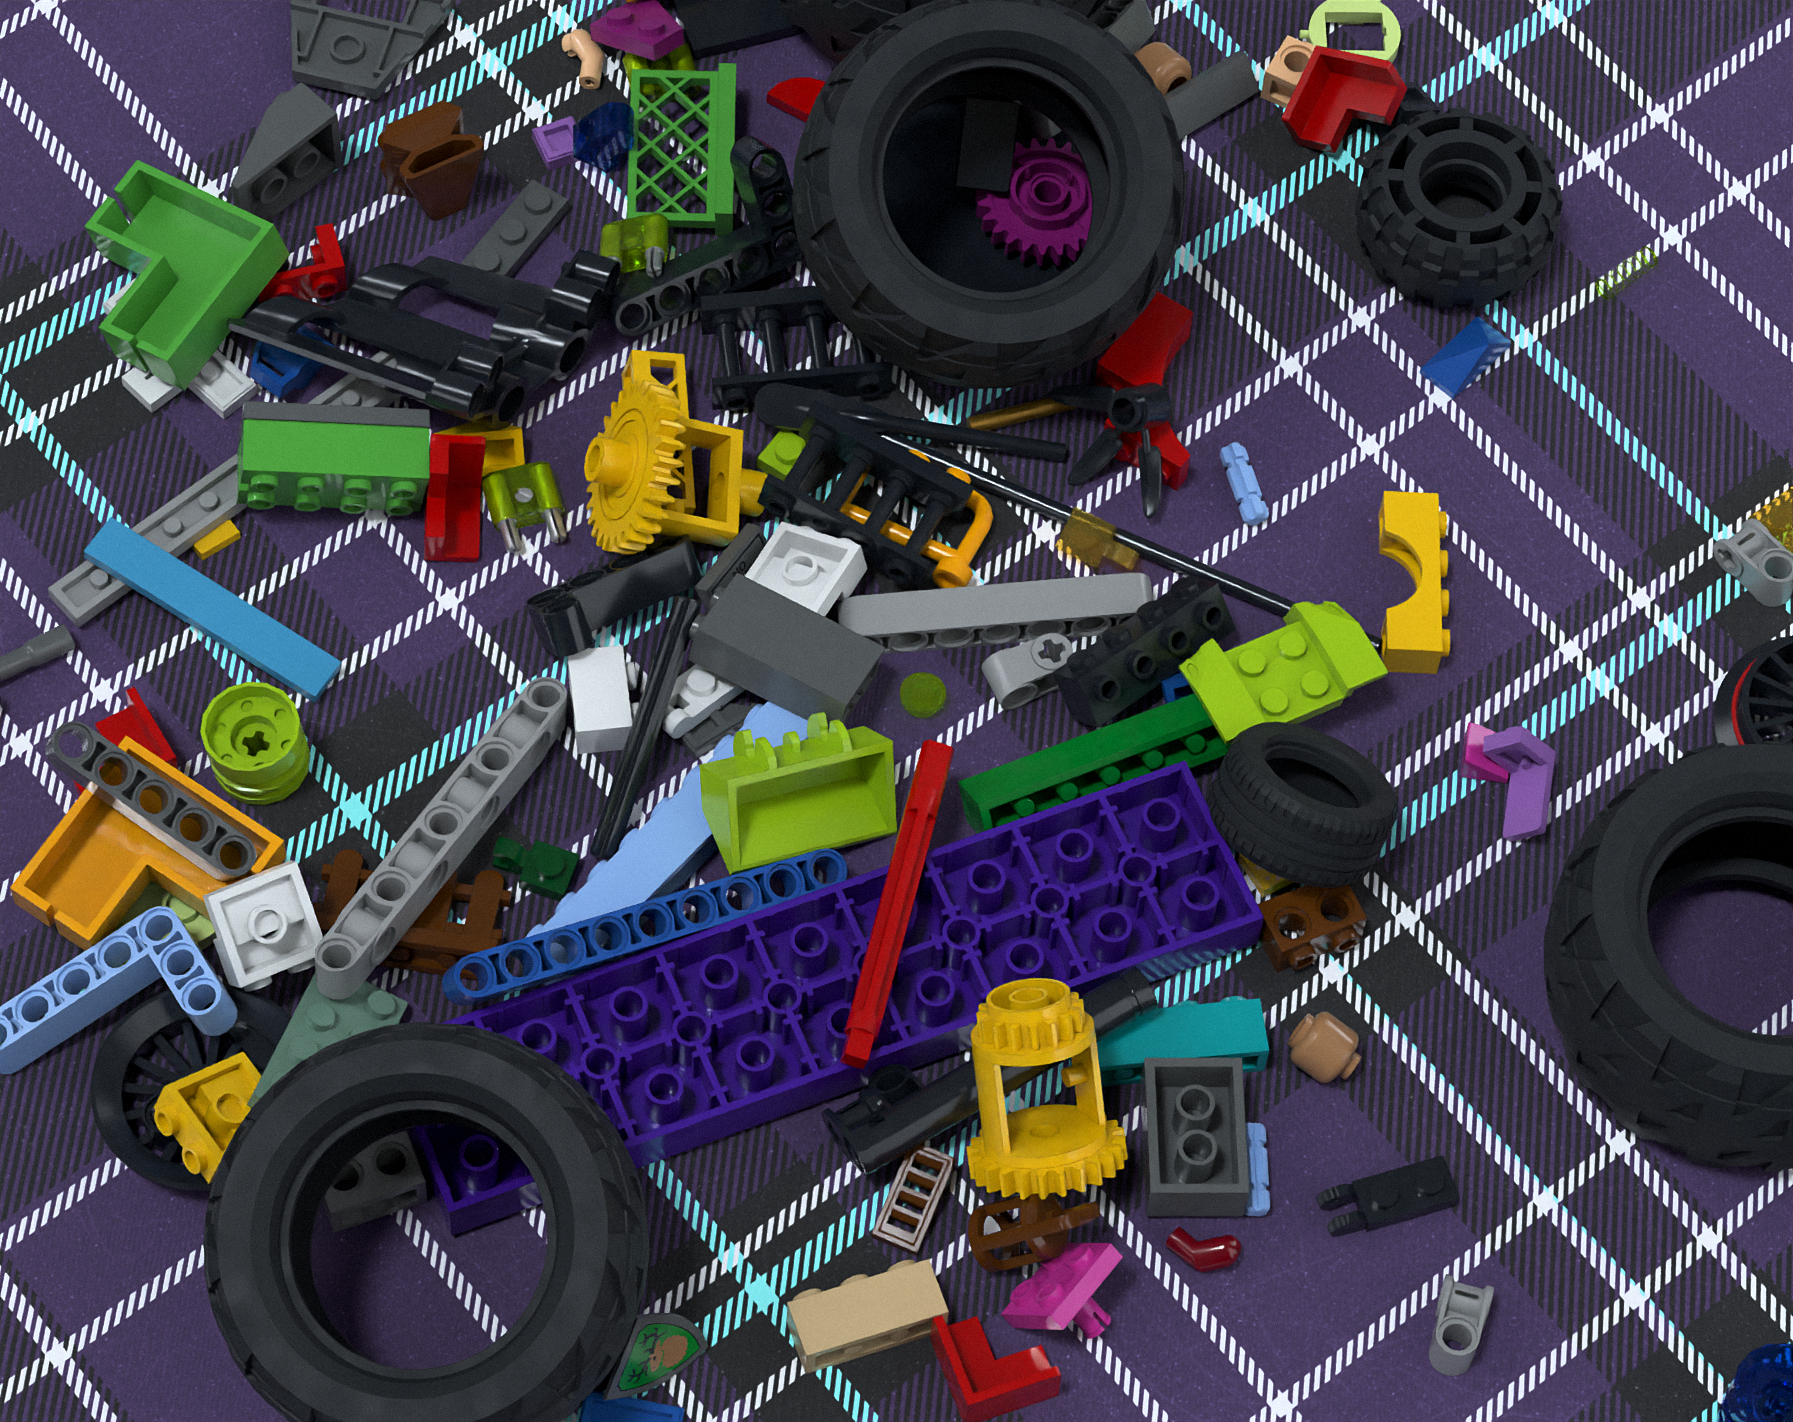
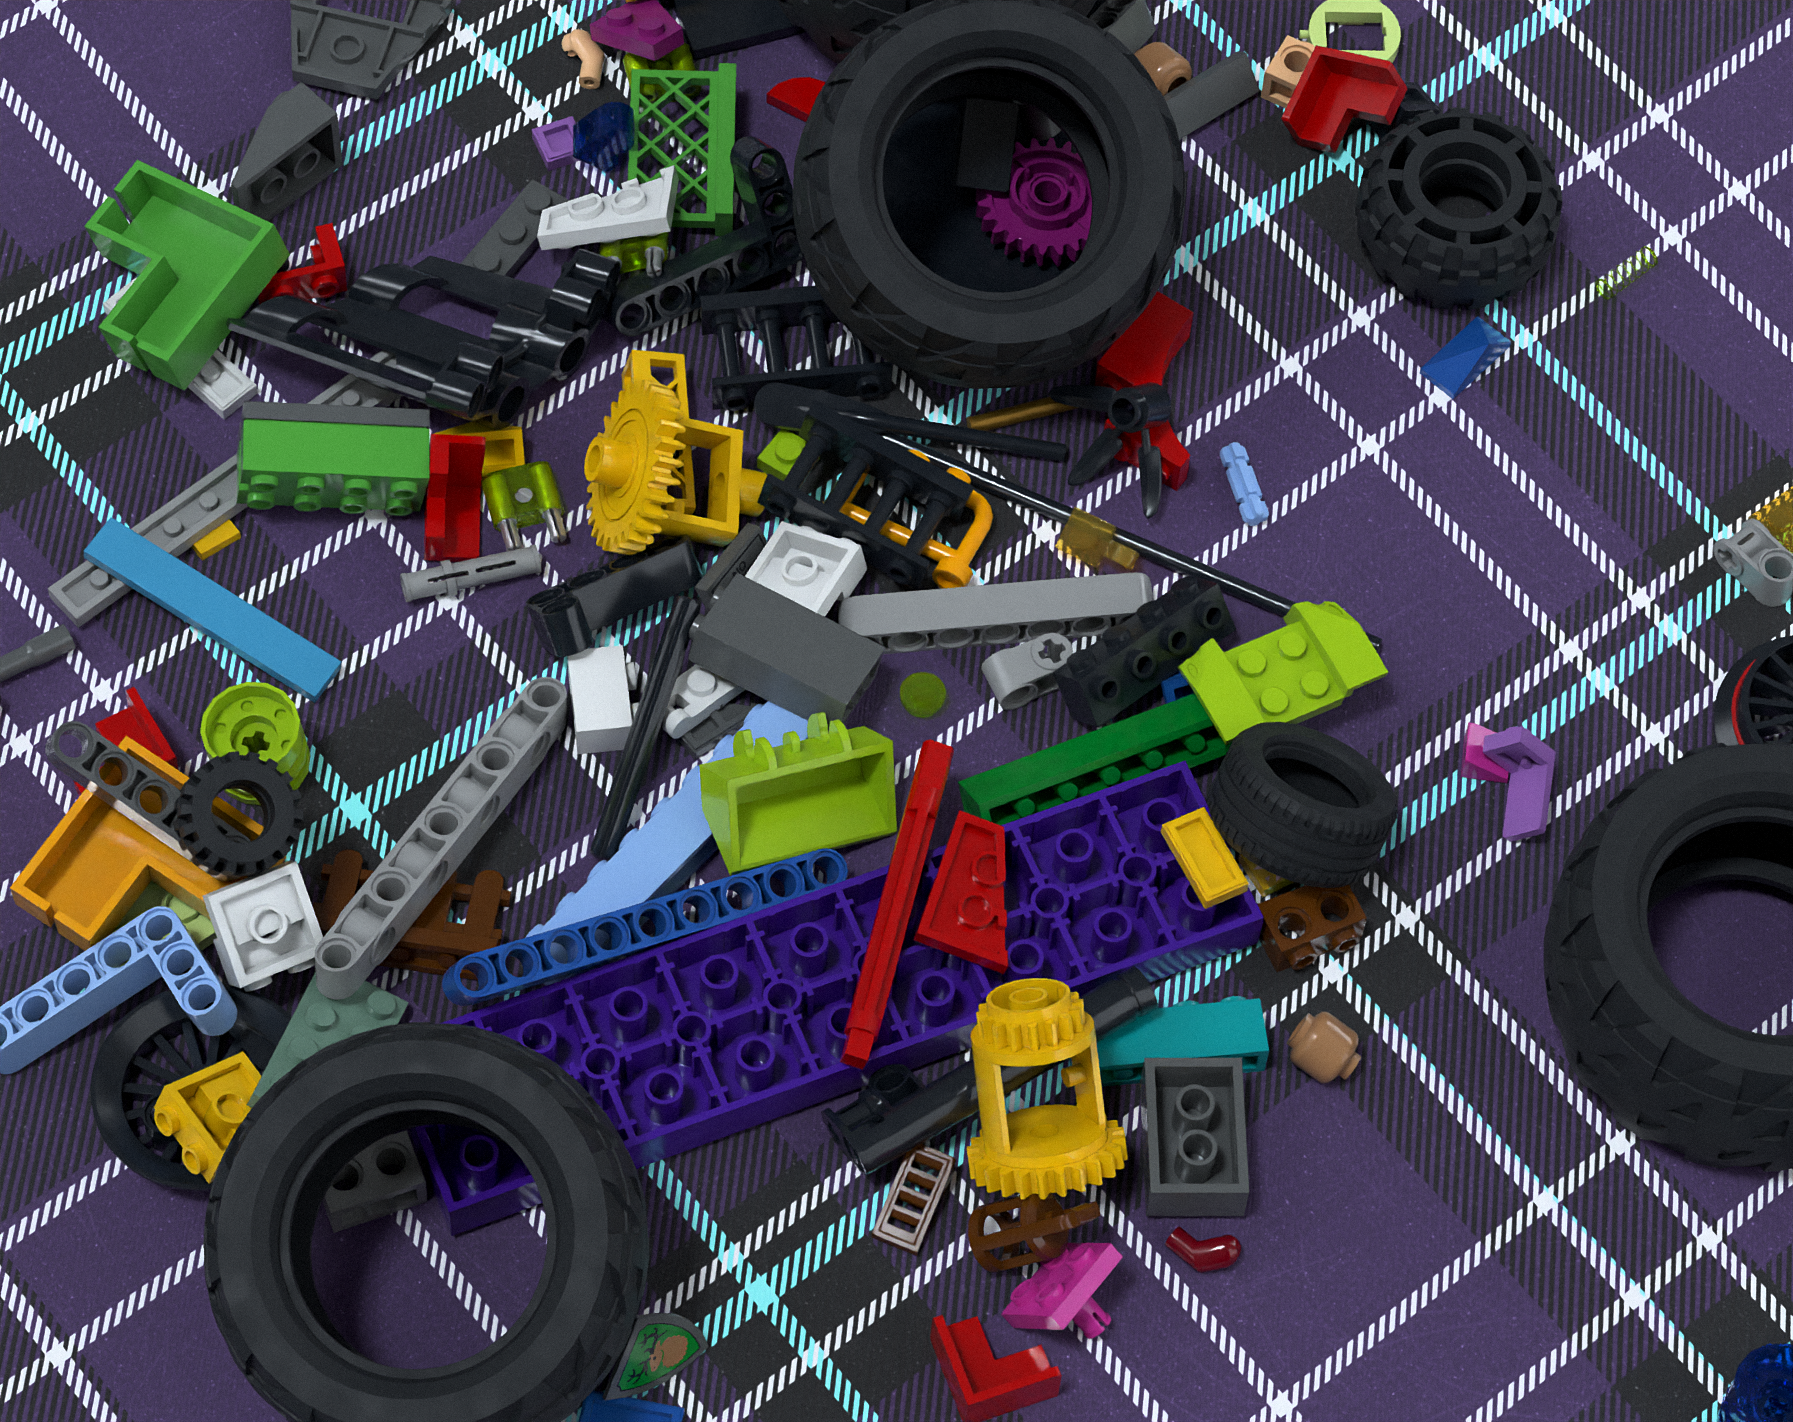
(148, 388): white tile -> none
(271, 791): none -> black tyre
(296, 369): blue piece -> none
(417, 585): none -> light grey pin
(431, 159): reddish brown piece -> none
(543, 870): dark green plate -> none
(625, 214): none -> white wing
(865, 1314): tan brick -> none
(967, 895): none -> red wing
(1204, 857): none -> yellow tile
(1259, 1198): light blue axle -> none
(1391, 1197): black hinge -> none
(1411, 536): yellow arch -> none
(1460, 1318): light grey piece -> none

